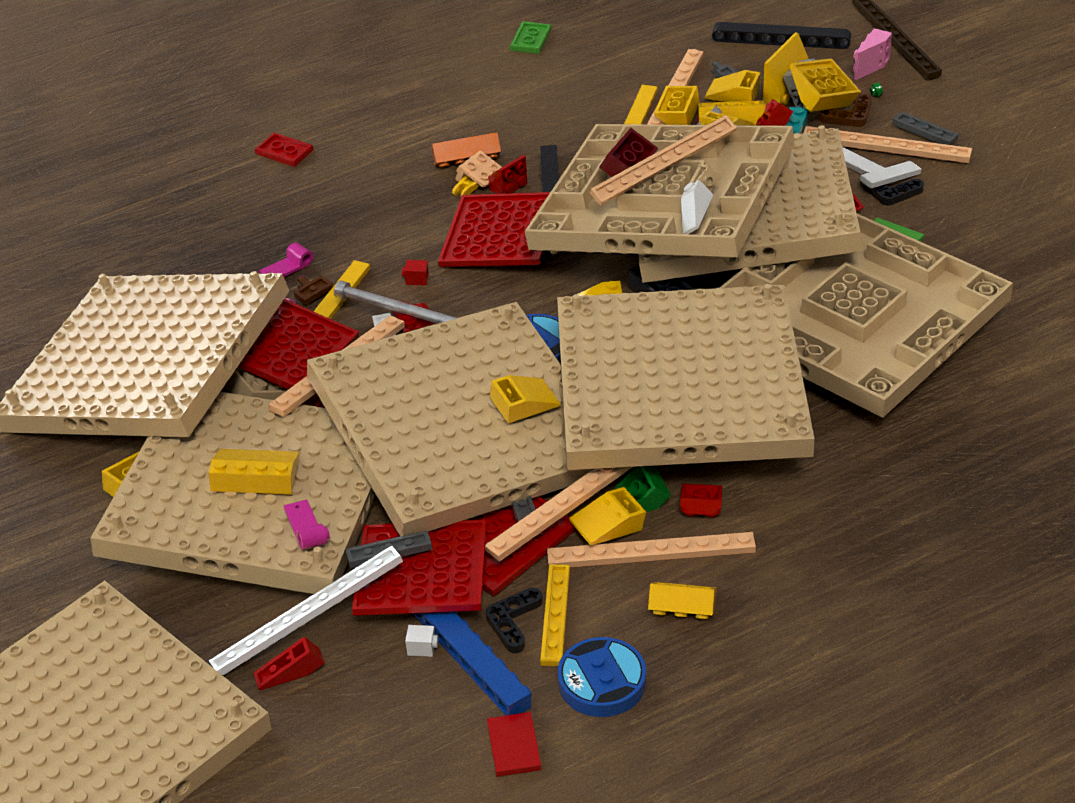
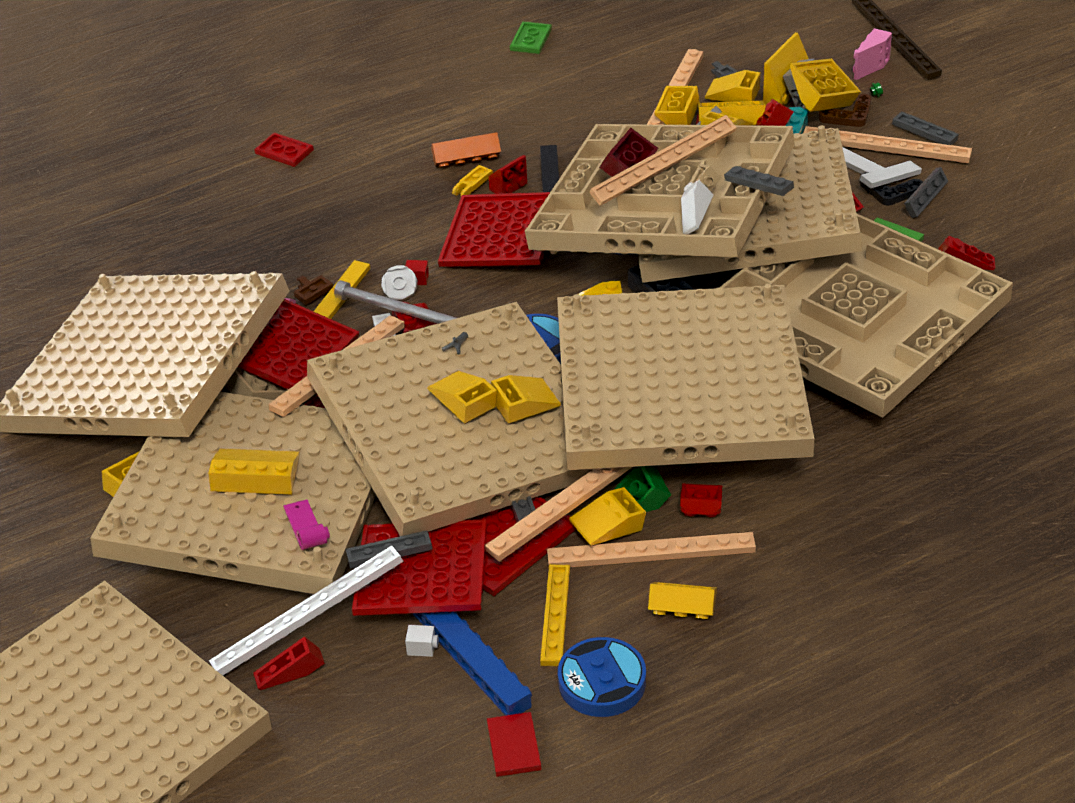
(296, 259): dark pink door -> none
(399, 283): none -> white tile
(456, 342): none -> dark grey bar
(465, 395): none -> yellow slope
(478, 168): light nougat bracket -> none
(506, 615): black beam -> none
(641, 105): yellow tile -> none
(759, 180): none -> dark grey plate
(774, 31): black beam -> none
(926, 192): none -> dark grey plate
(968, 253): none -> red slope

